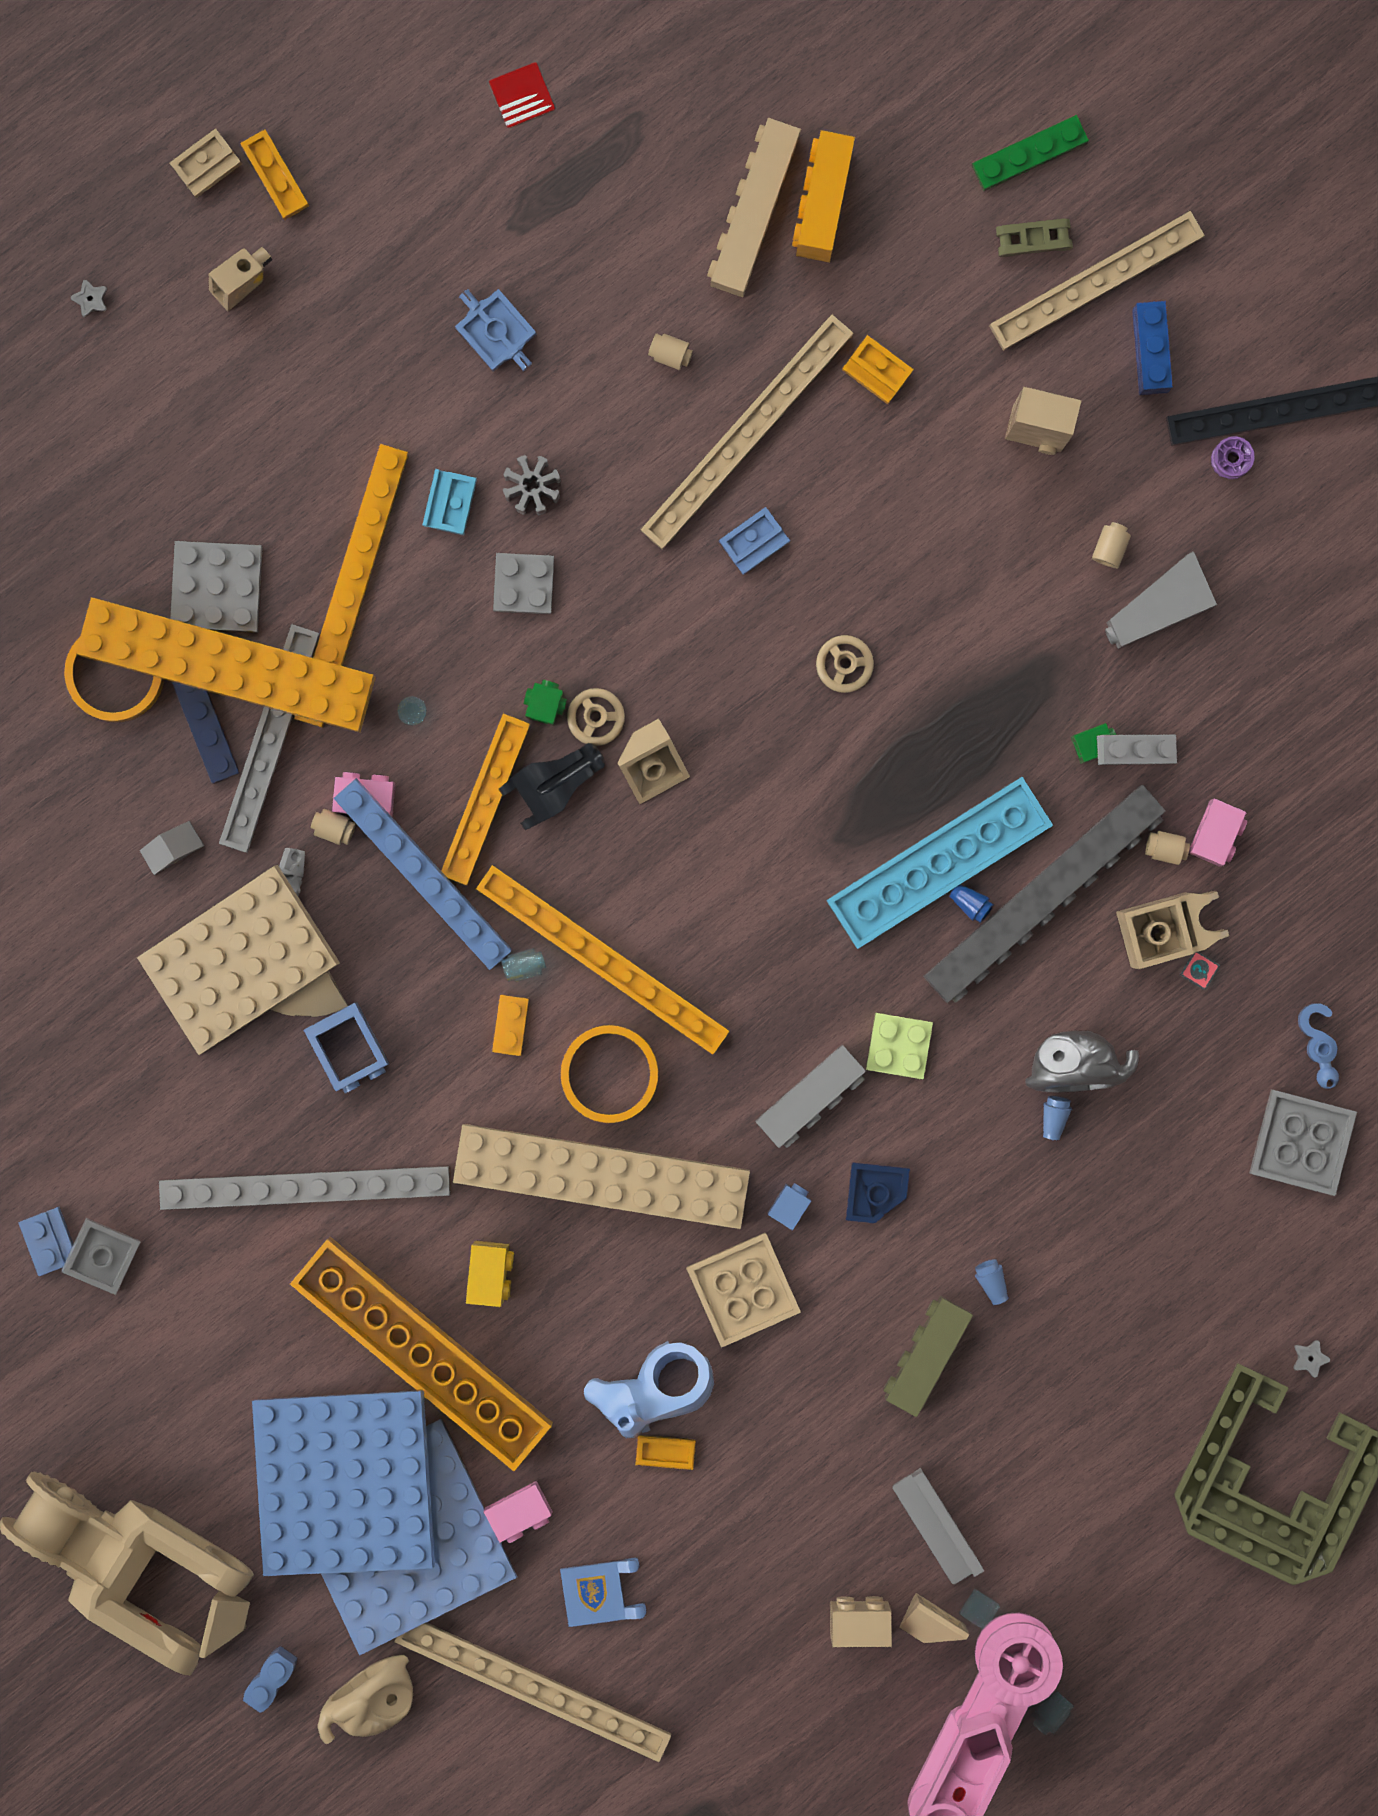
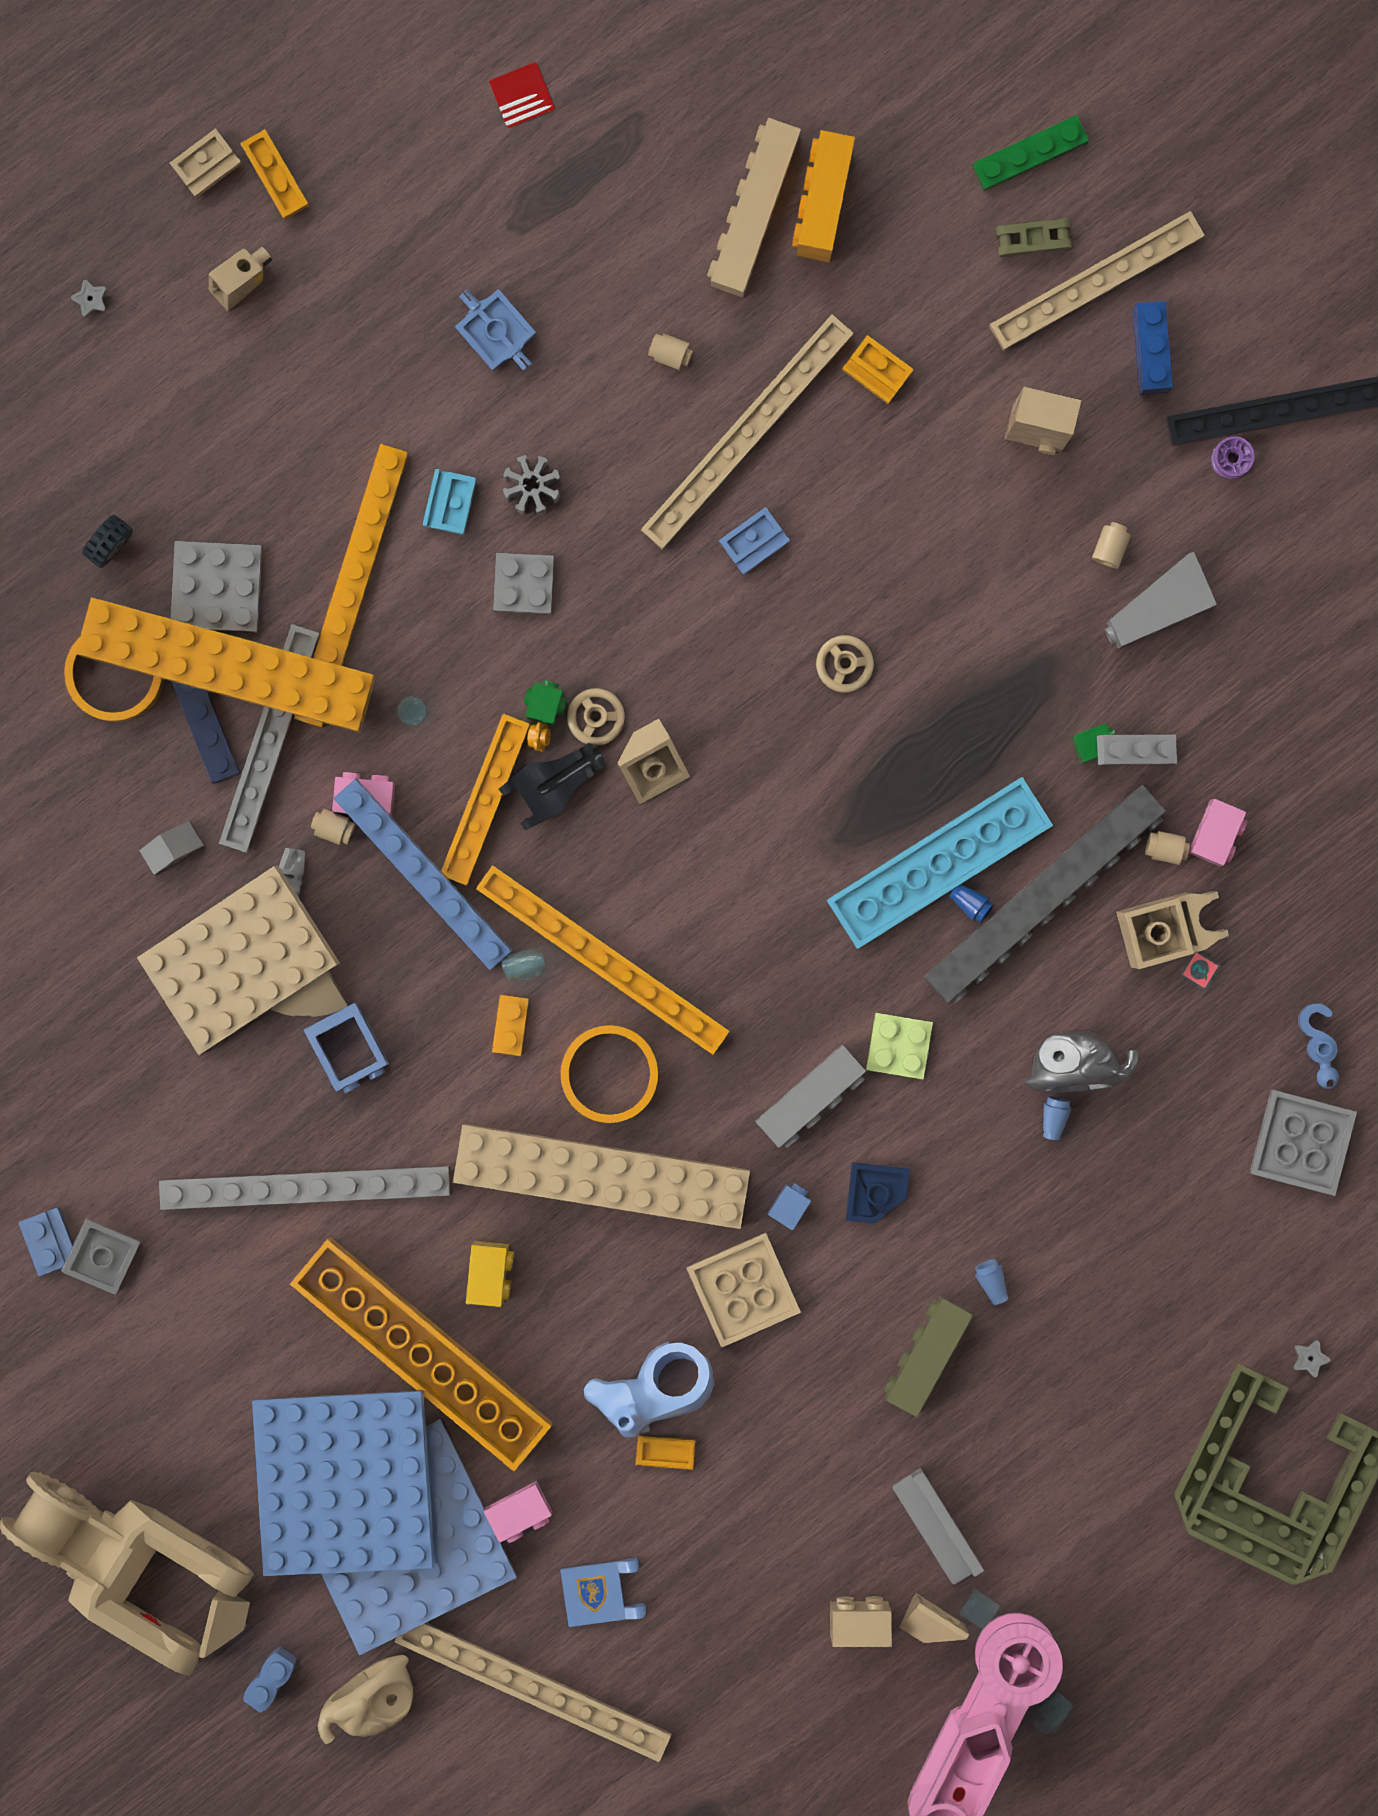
(107, 541): none -> black wheel
(539, 736): none -> light orange plate

